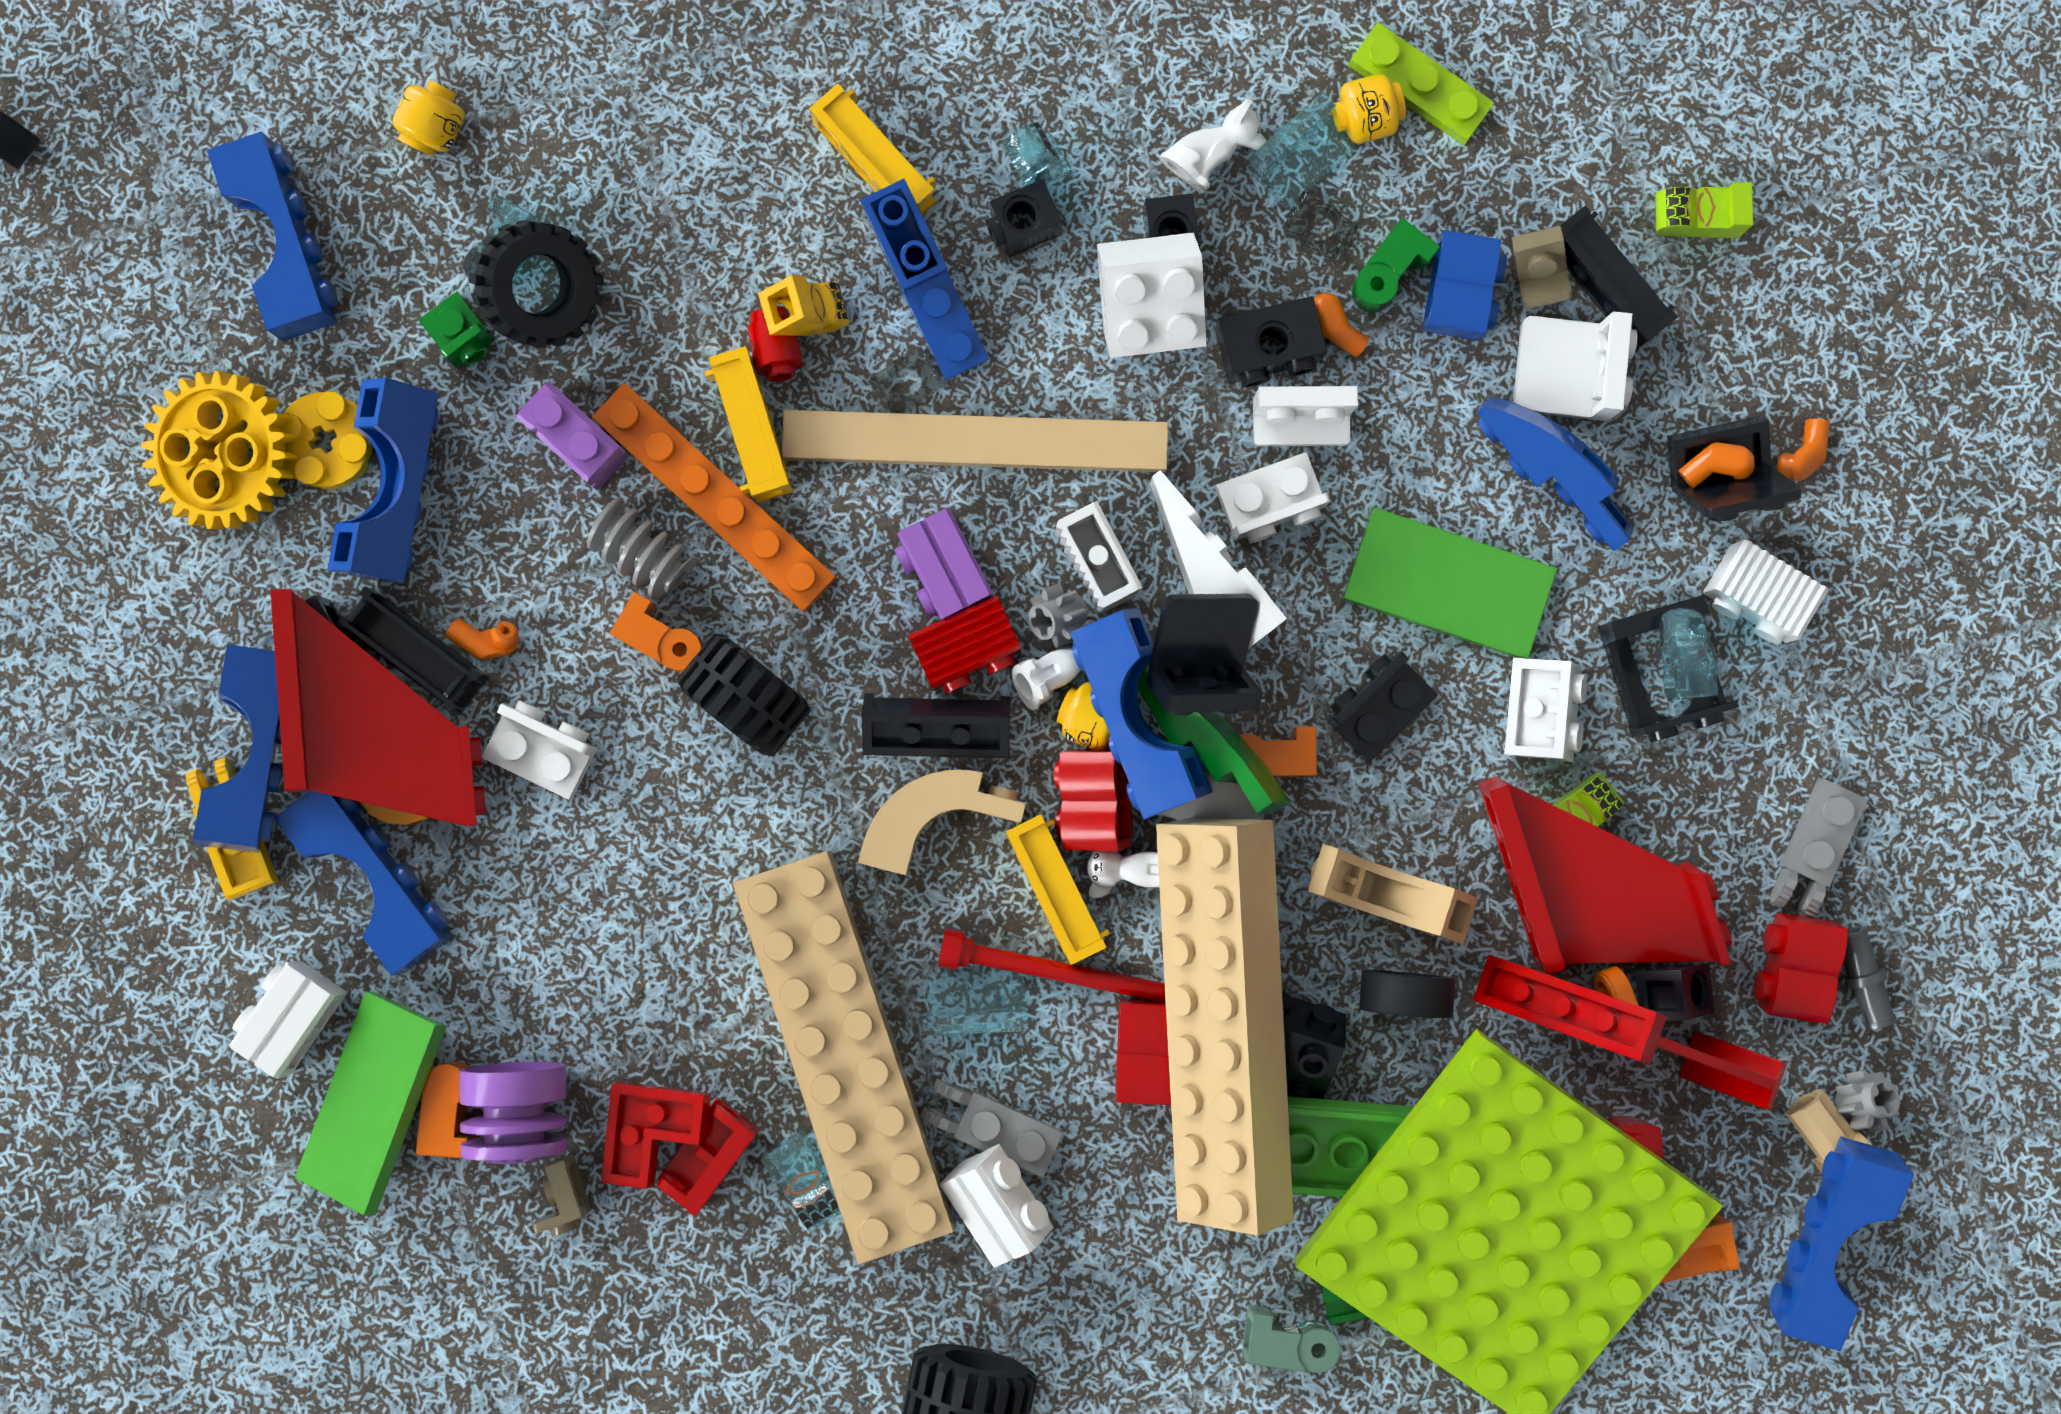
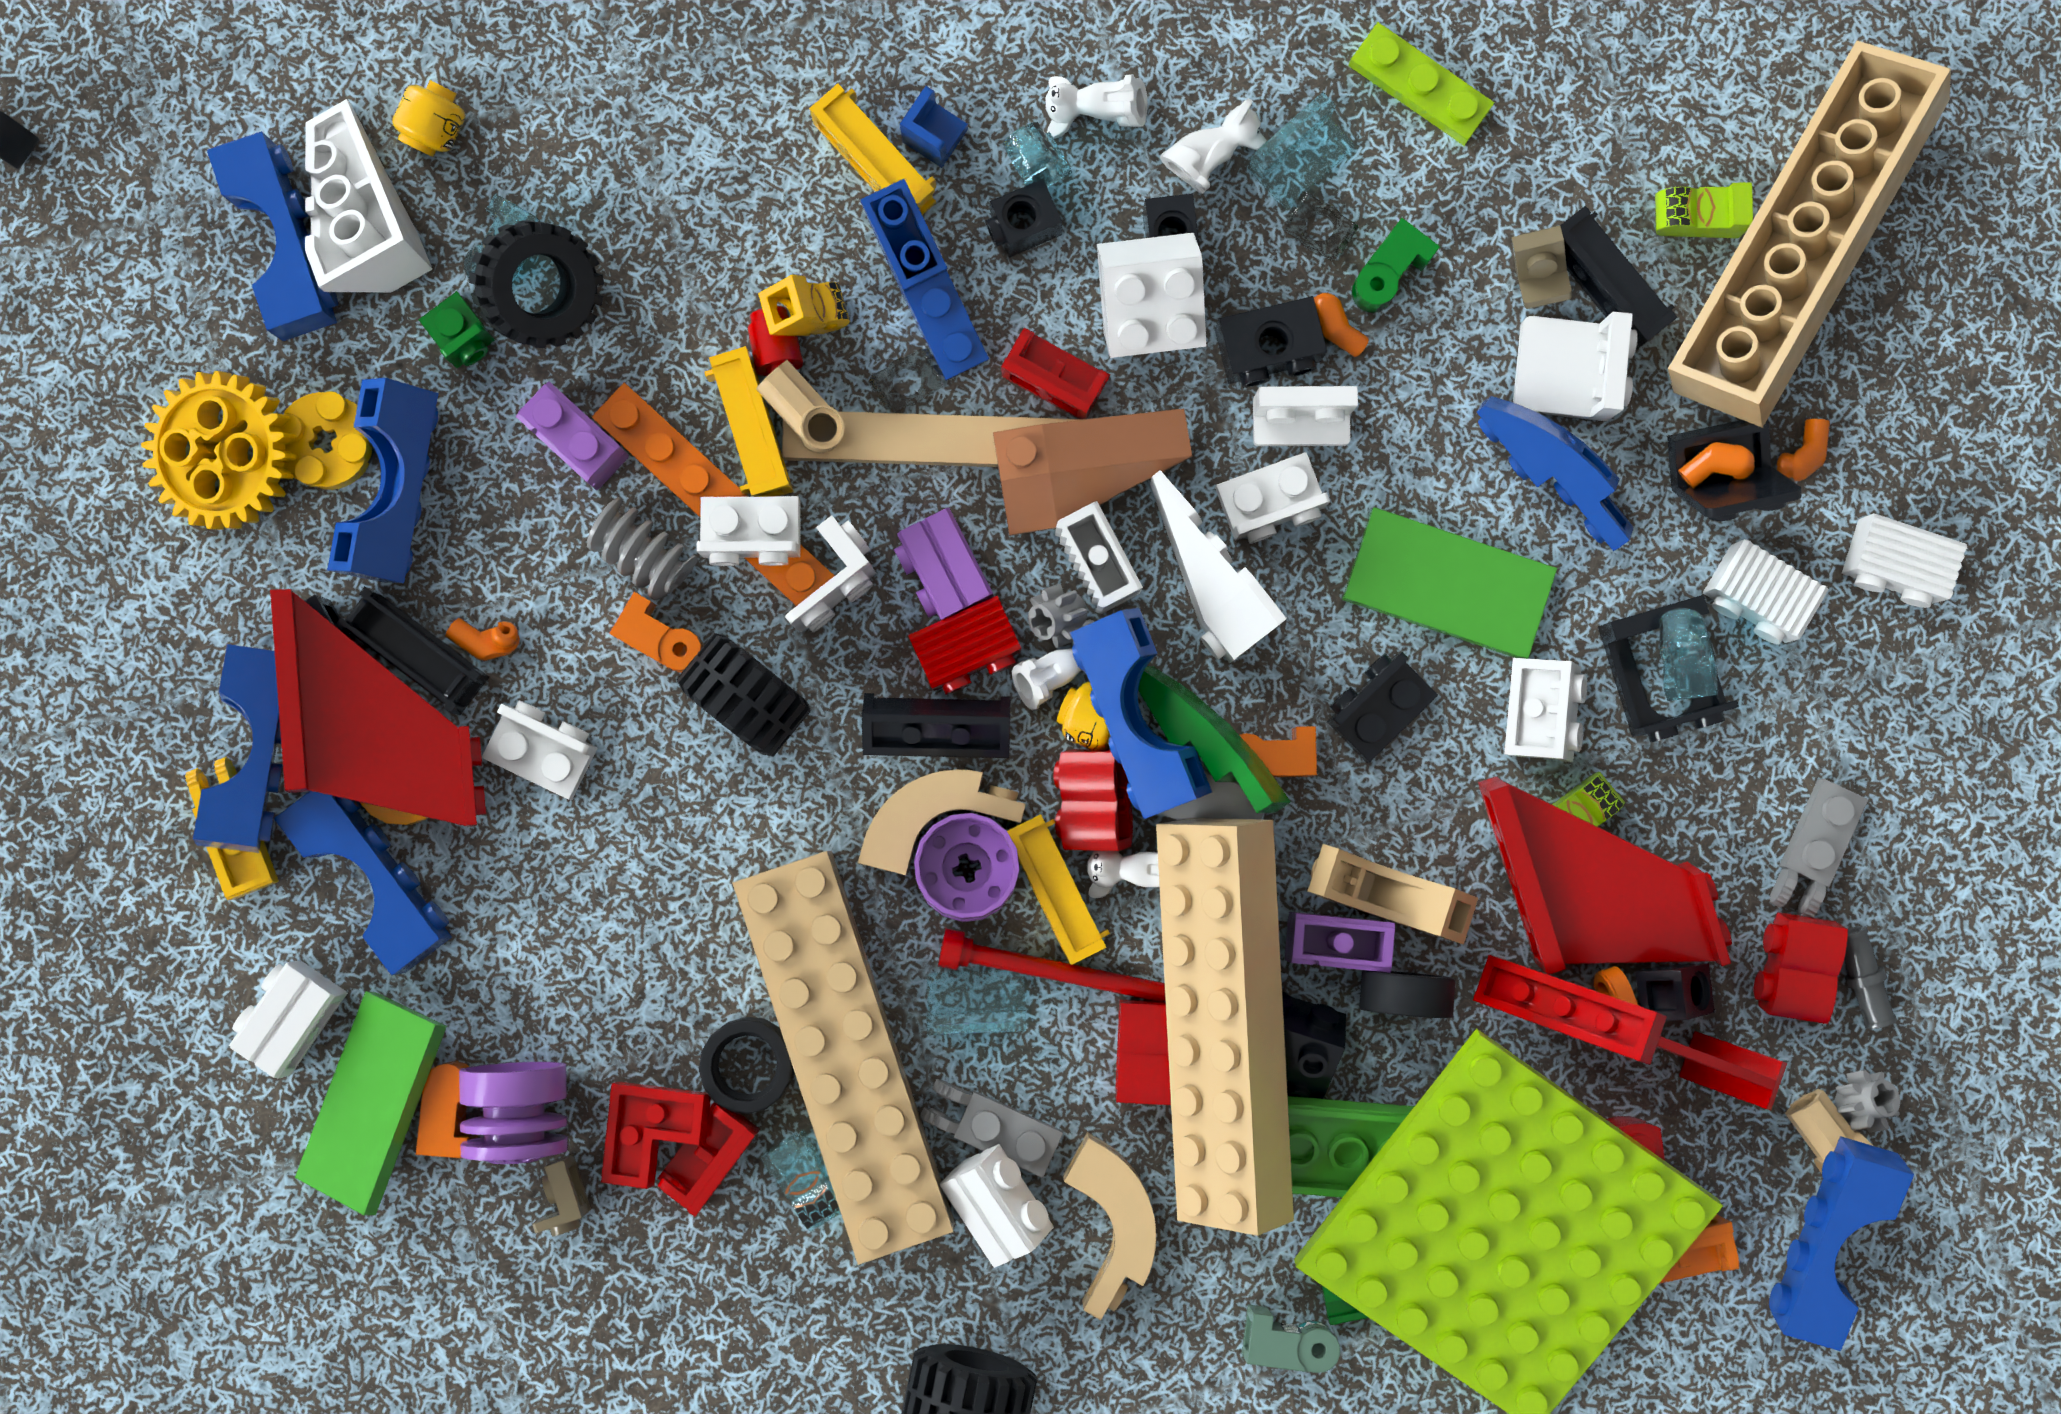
(357, 221): none -> white wedge
(711, 1075): none -> black tyre
(749, 529): none -> white bracket
(799, 404): none -> tan piece
(849, 583): none -> white bracket
(931, 128): none -> blue panel
(982, 843): none -> medium lavender wheel
(1054, 374): none -> red hinge
(1070, 464): none -> nougat wedge
(1109, 101): none -> white animal
(1115, 1185): none -> tan arch
(1203, 654): black bracket -> none
(1339, 942): none -> medium lavender brick
(1369, 108): yellow head -> none
(1463, 284): blue brick -> none
(1810, 232): none -> tan brick
(1903, 560): none -> white brick

